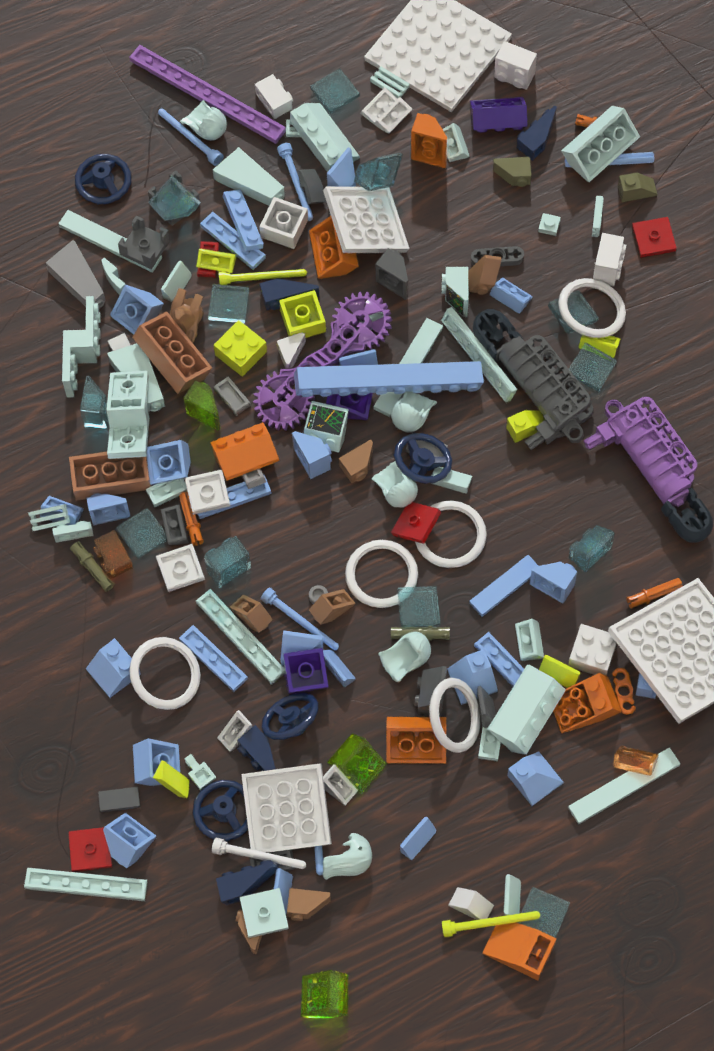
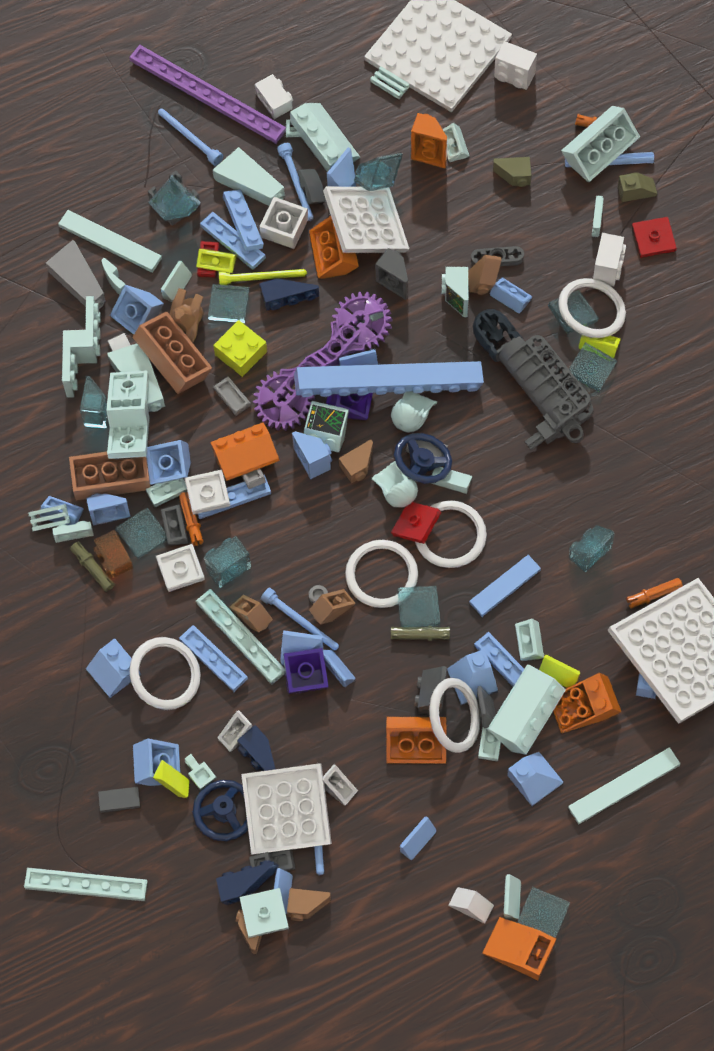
(89, 850): red plate -> none
(102, 178): dark blue piece -> none
(127, 839): light blue slope -> none
(144, 244): dark grey panel -> none
(201, 405): clear neon green slope -> none
(206, 121): light aqua piece -> none
(221, 847): white piece -> none
(290, 348): white slope -> none
(293, 719): dark blue piece -> none
(303, 314): neon yellow brick -> none
(324, 995): clear neon green slope -> none
(335, 90): clear light blue plate -> none
(351, 862): light aqua piece -> none
(357, 761): clear neon green slope -> none
(386, 111): white slope -> none
(406, 655): light aqua piece -> none
(415, 354): light aqua tile -> none
(451, 928): neon yellow piece -> none
(478, 353): light aqua tile -> none
(498, 114): dark purple slope -> none
(524, 424): neon yellow slope -> none
(534, 139): dark blue slope -> none
(549, 224): light aqua plate -> none
(554, 579): light blue slope -> none
(592, 650): white brick -> none
(626, 682): orange piece -> none
(635, 760): clear orange slope -> none
(658, 462): medium lavender piece -> none

